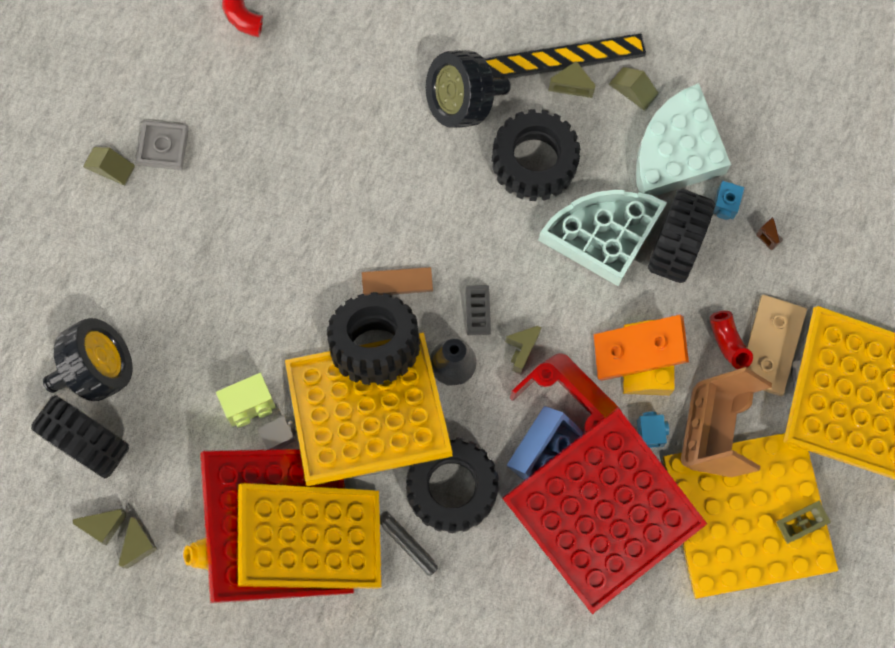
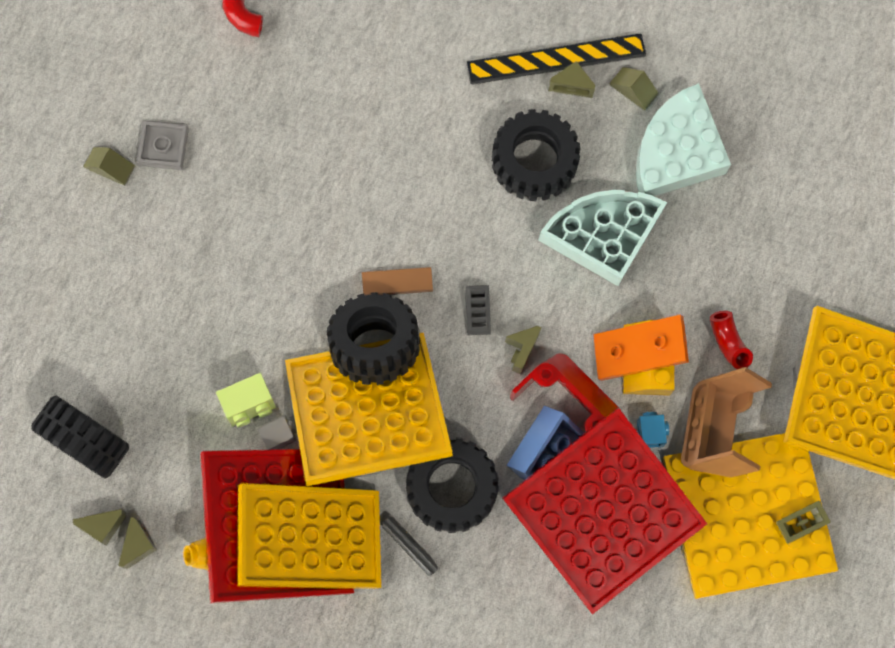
(90, 361): black wheel -> none
(453, 362): black cone -> none
(462, 88): black wheel -> none
(681, 236): black tyre -> none
(728, 200): dark azure brick -> none
(769, 235): reddish brown slope -> none
(775, 340): tan plate -> none

